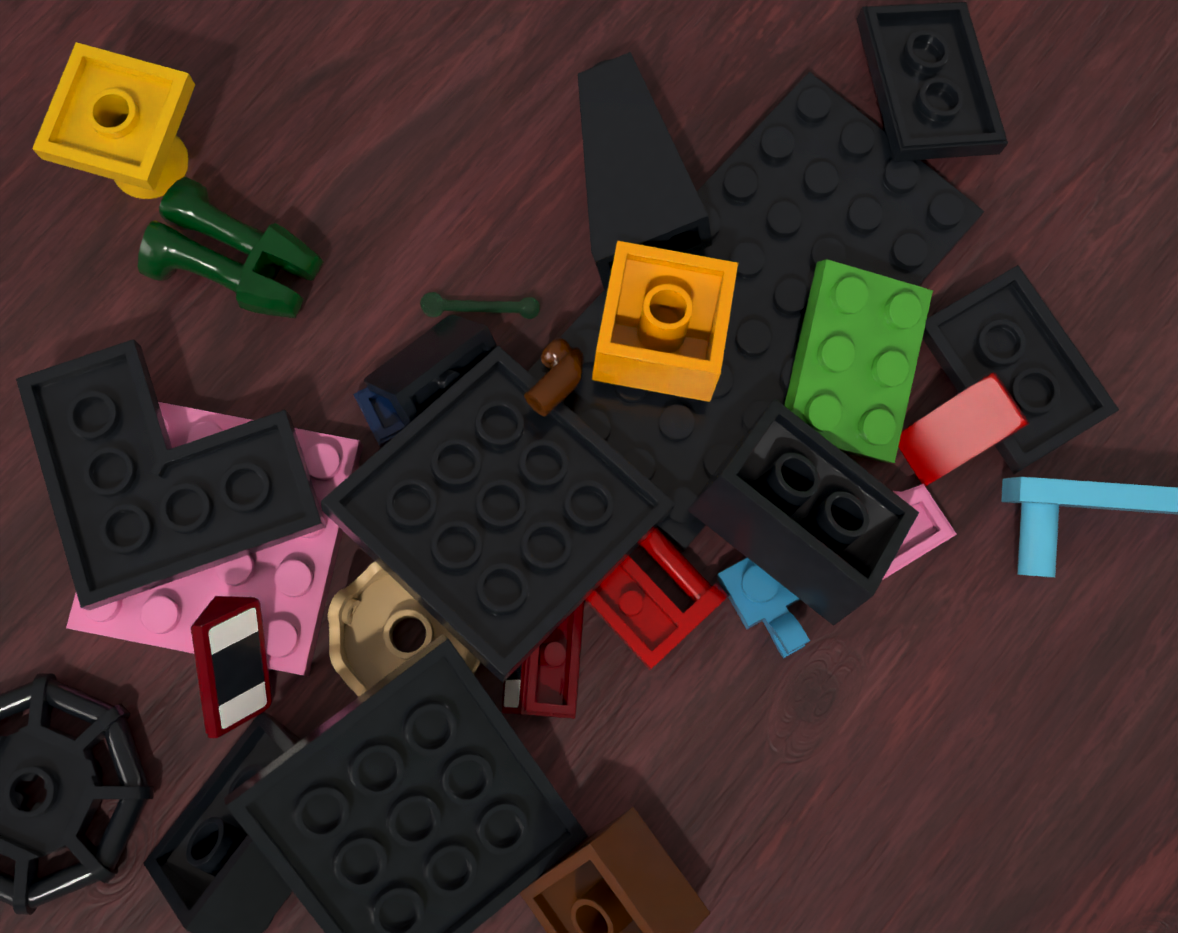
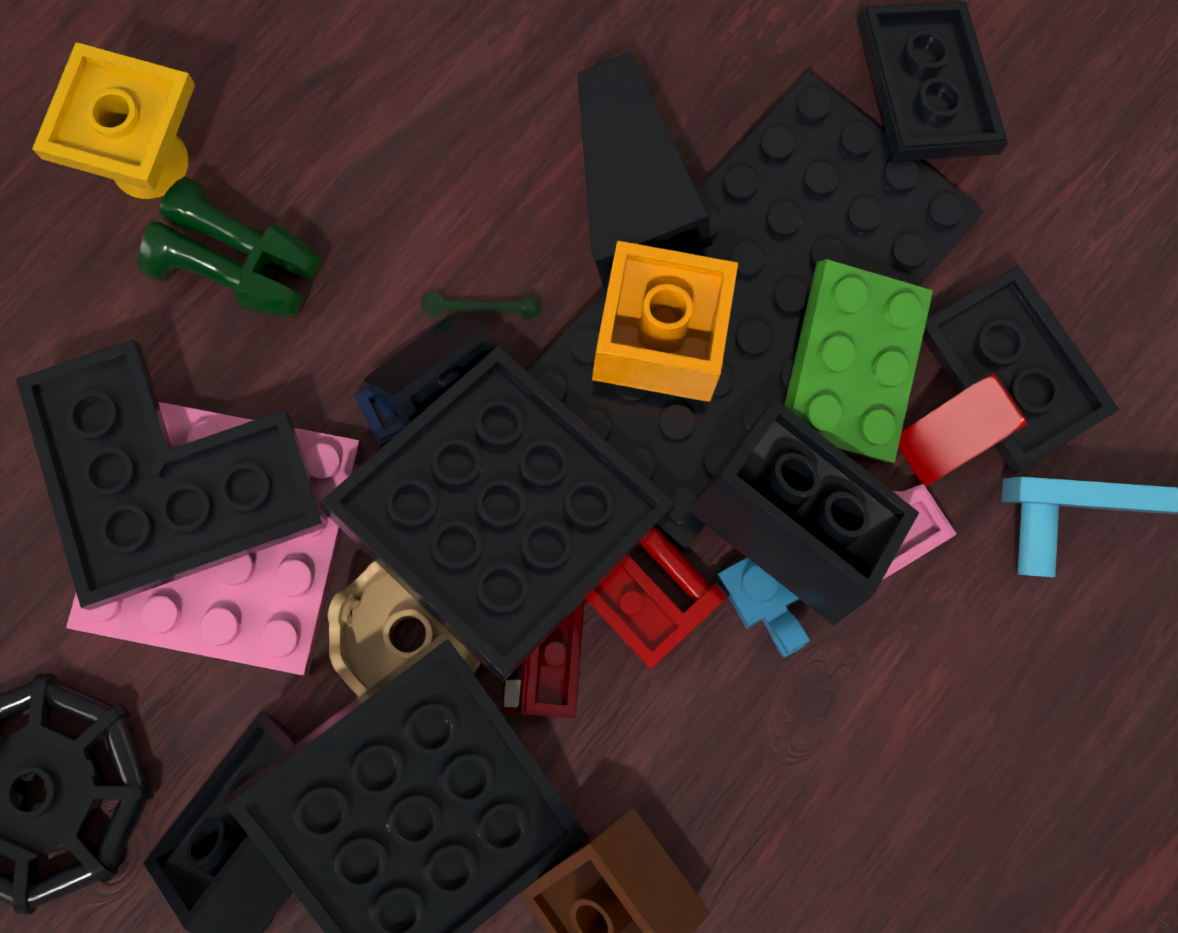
(231, 663): slope -> none
(560, 381): reddish brown arm -> none

